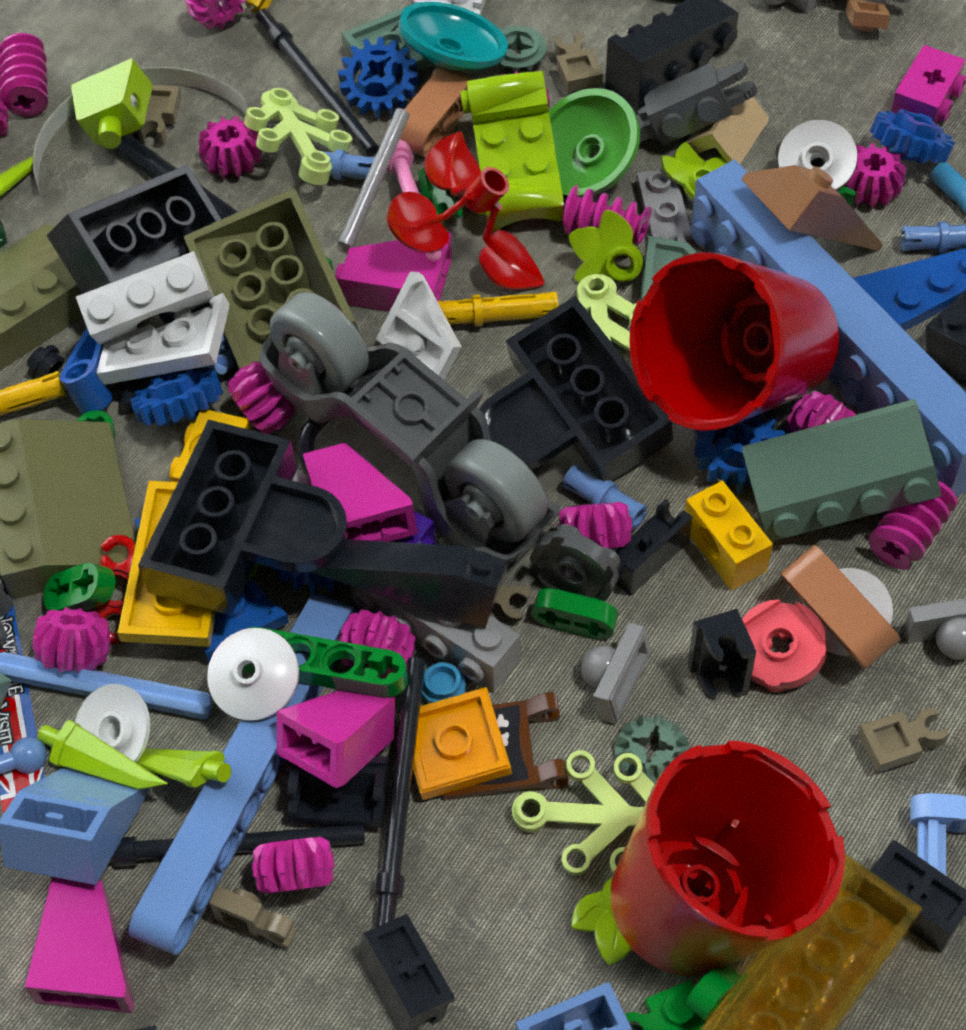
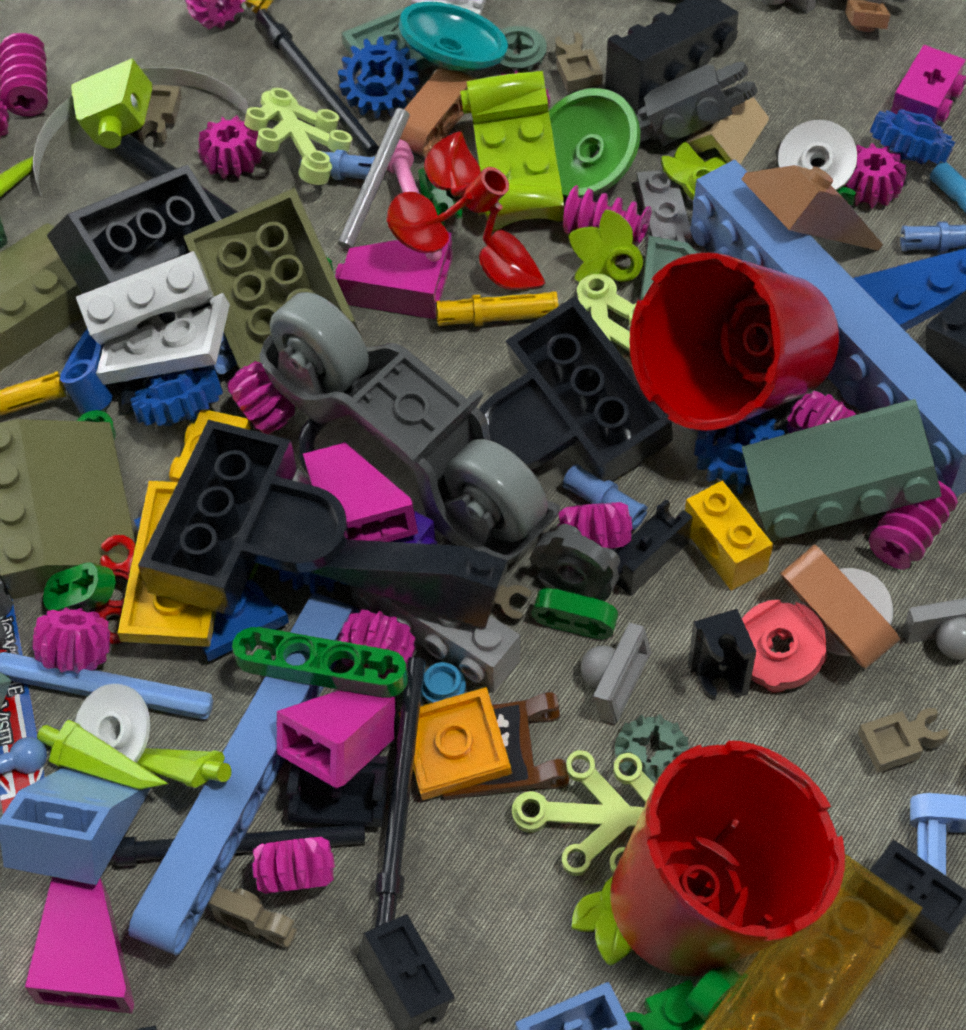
(44, 362): black plate -> none
(269, 687): white dish -> none
(421, 326): white wing -> none

